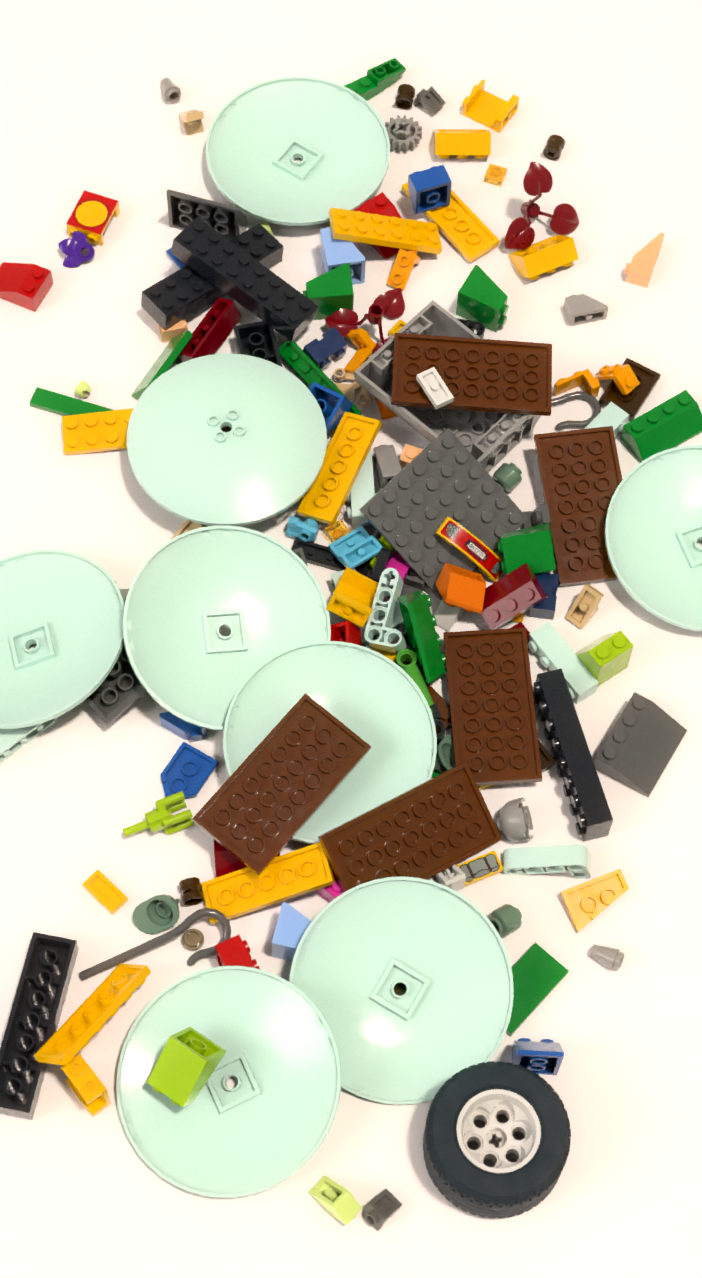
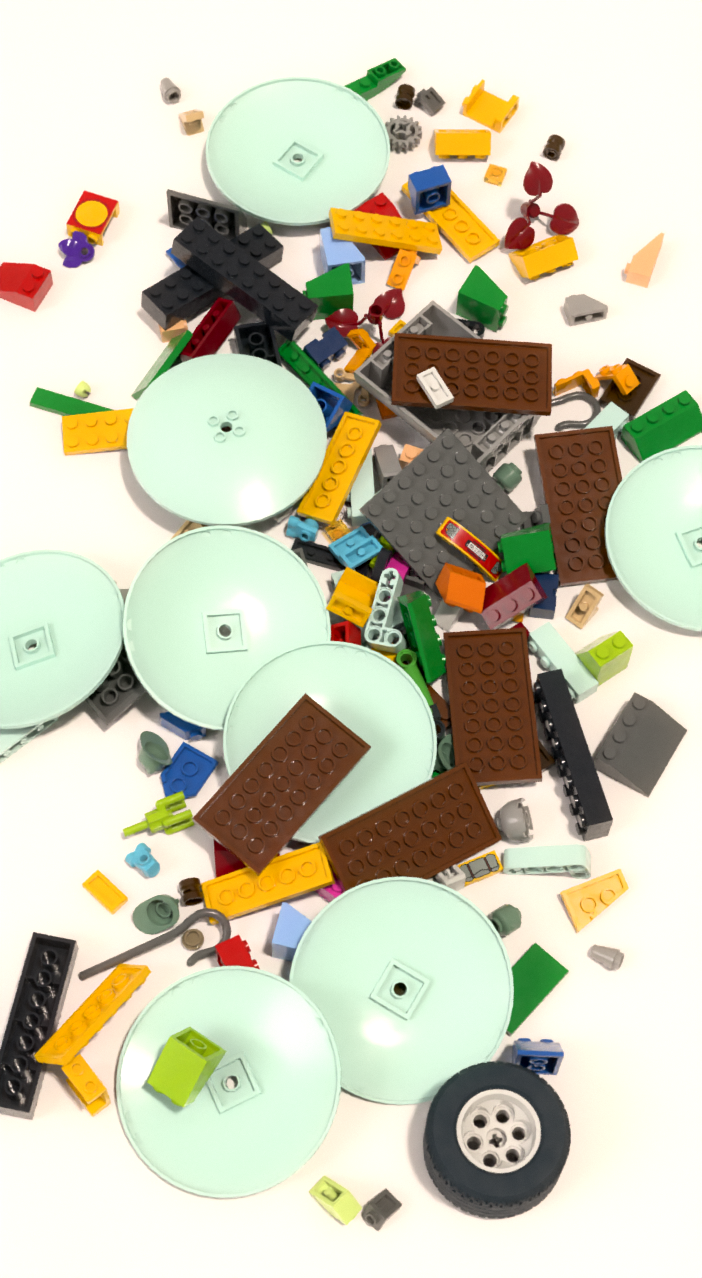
(143, 860): none -> medium azure plate
(154, 752): none -> sand green piece

